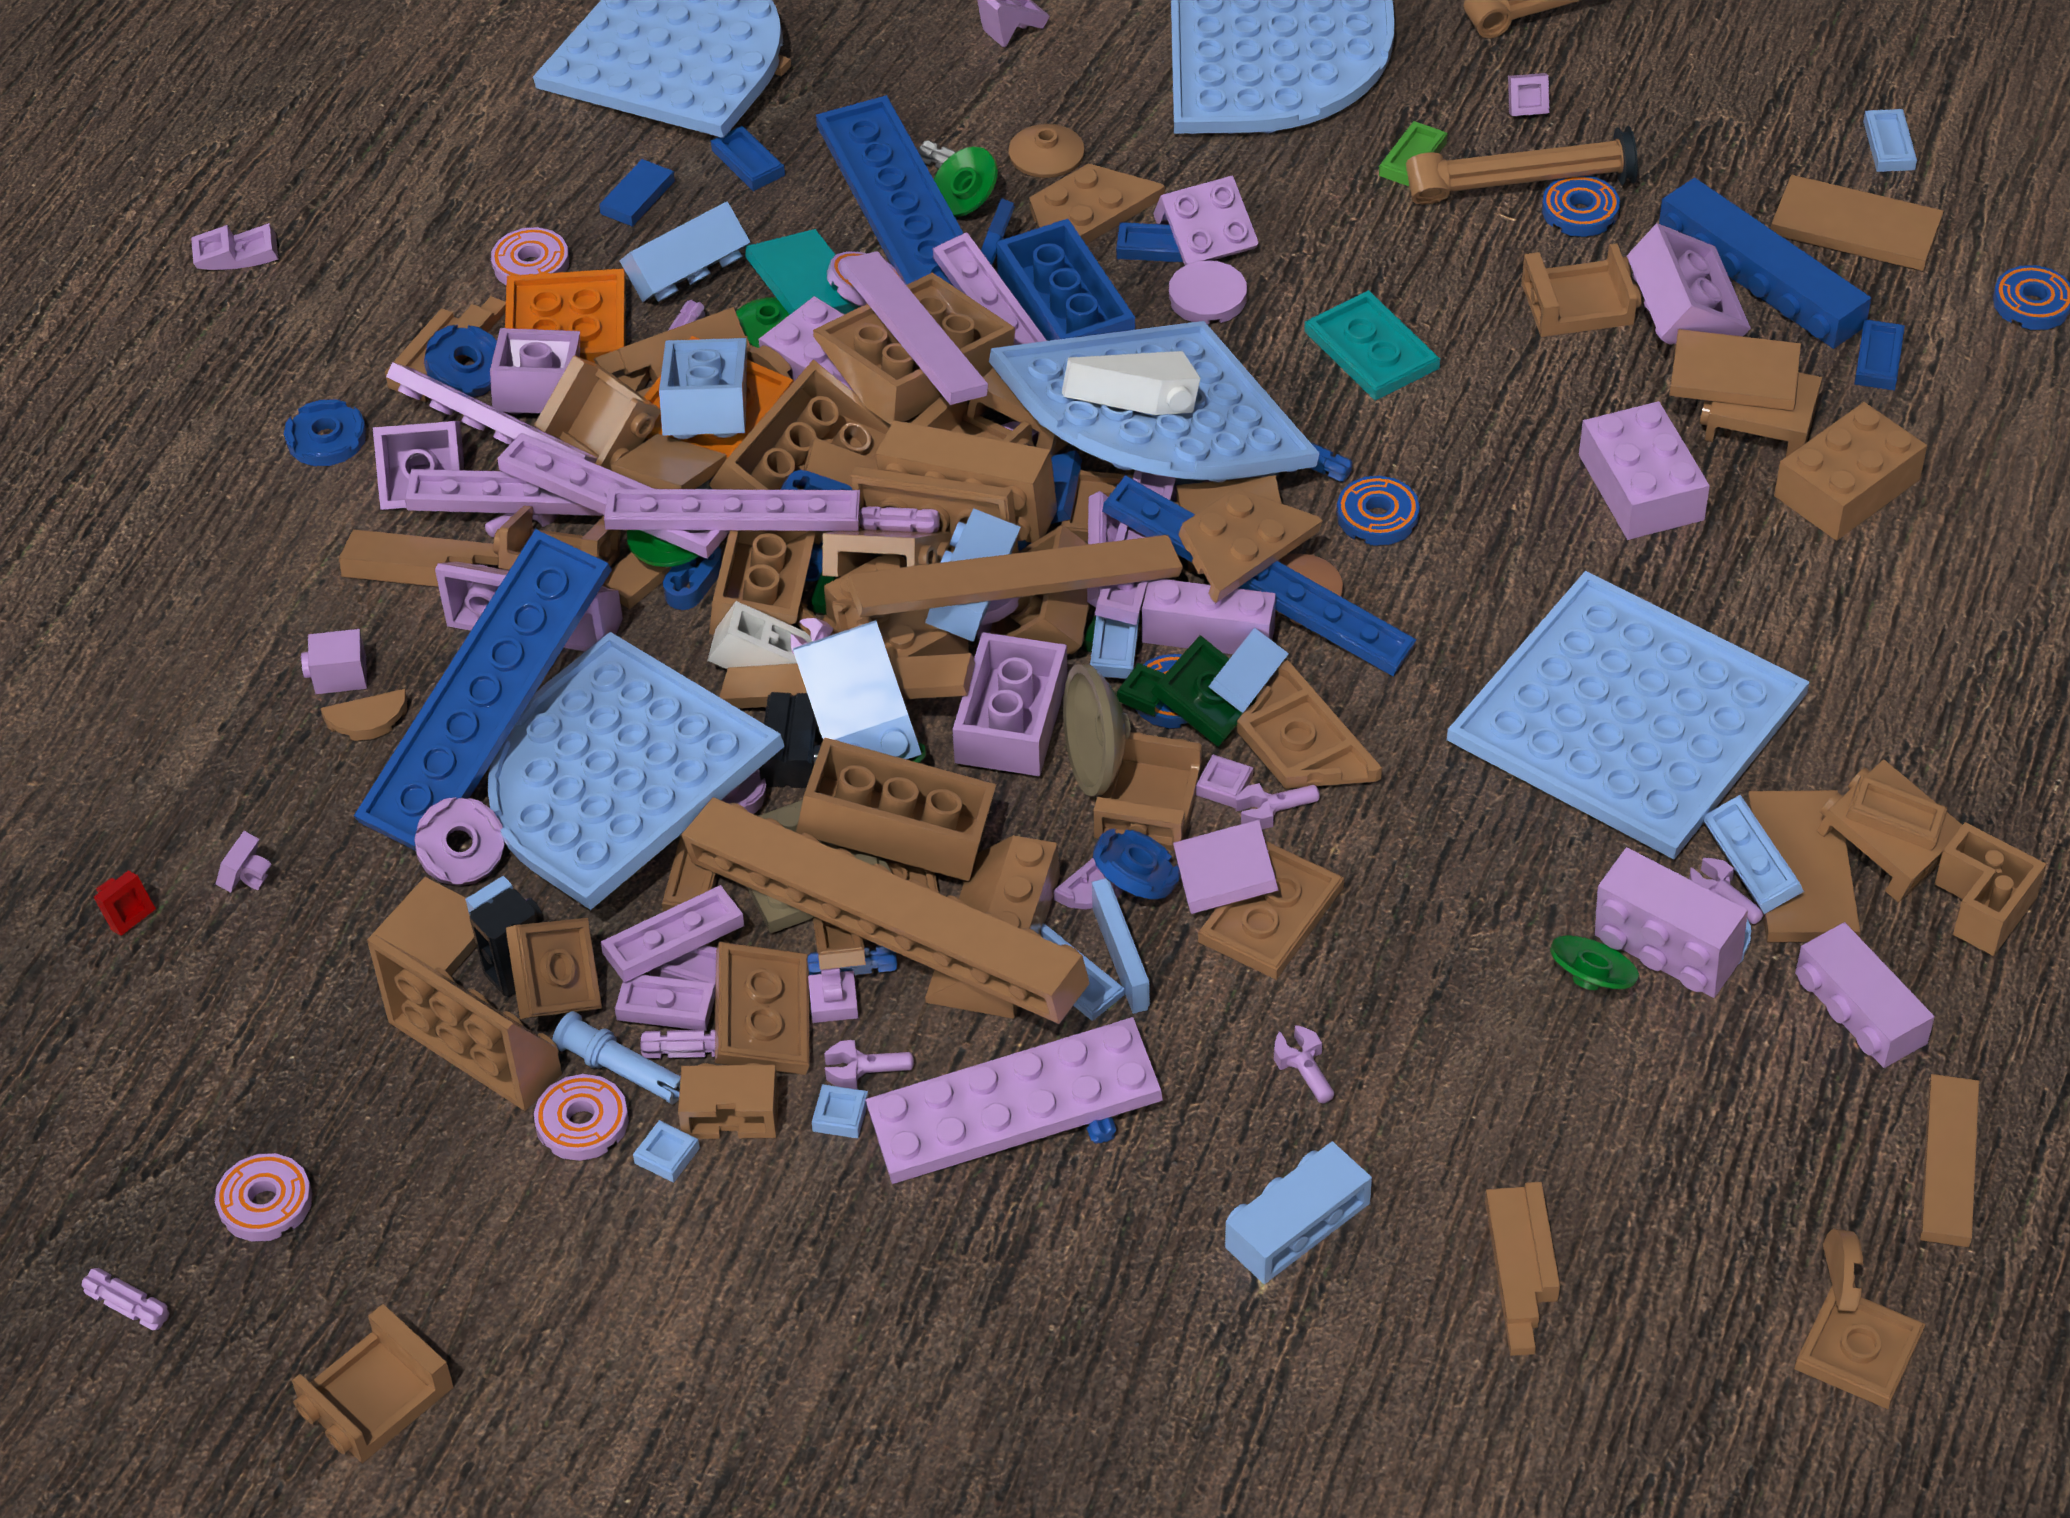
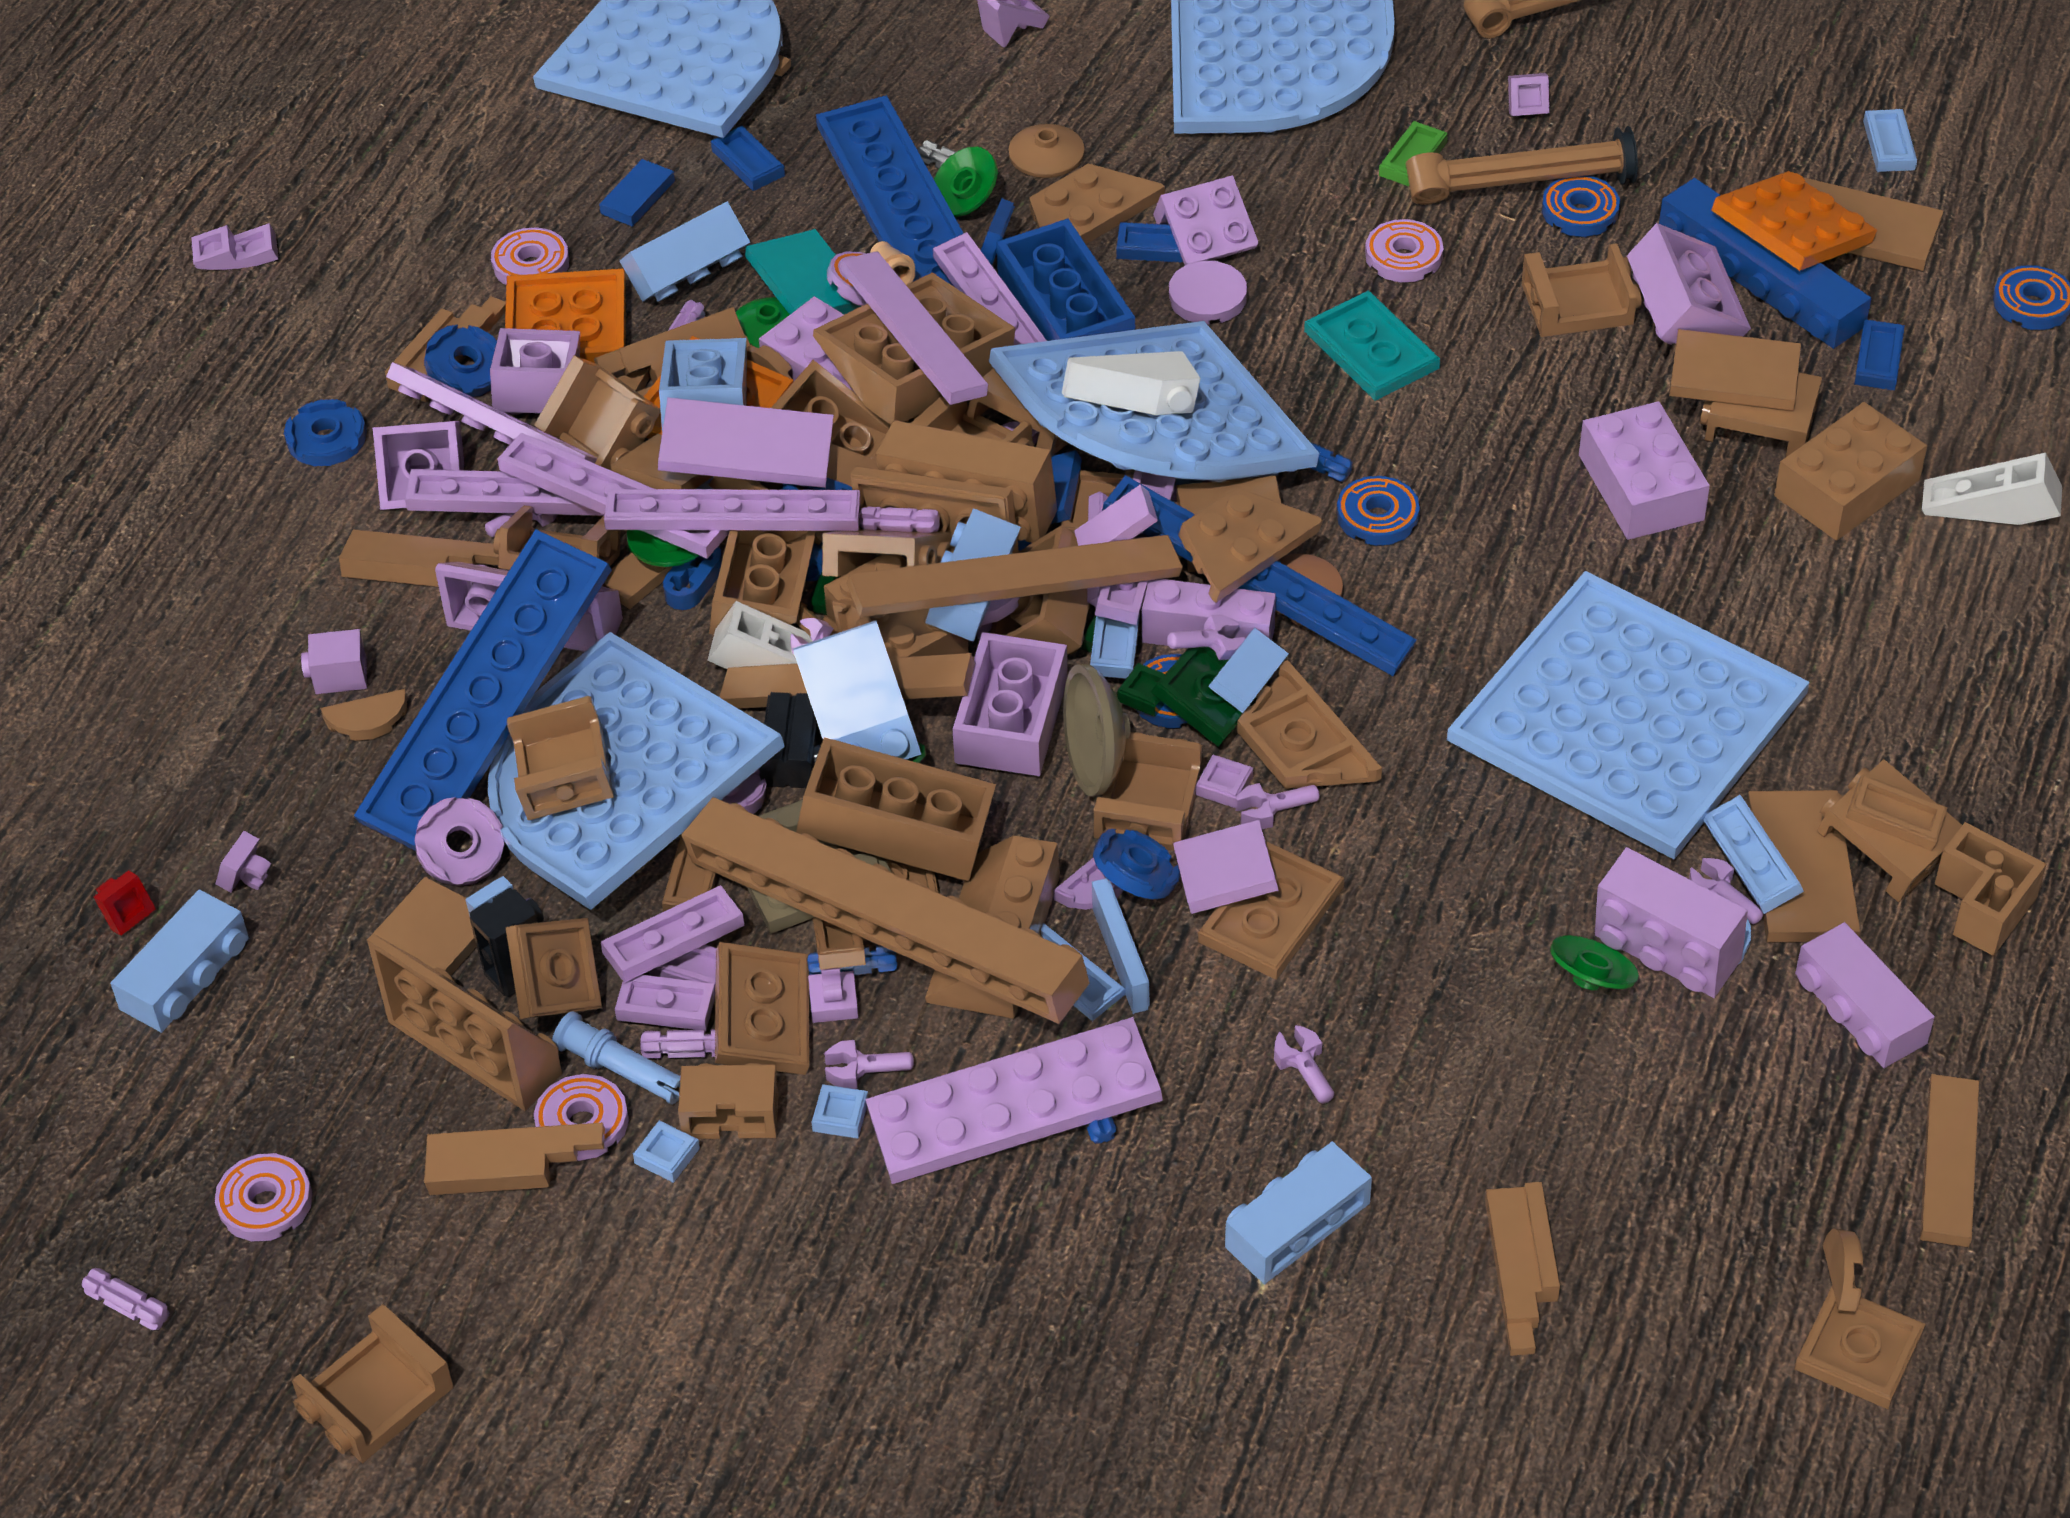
(180, 961): none -> light blue brick
(504, 1157): none -> medium nougat piece
(560, 758): none -> medium nougat panel
(745, 442): none -> lavender tile
(898, 261): none -> light nougat cone
(1120, 520): none -> lavender tile
(1213, 636): none -> lavender bar
(1404, 234): none -> lavender tile
(1794, 220): none -> orange plate
(2000, 493): none -> white slope

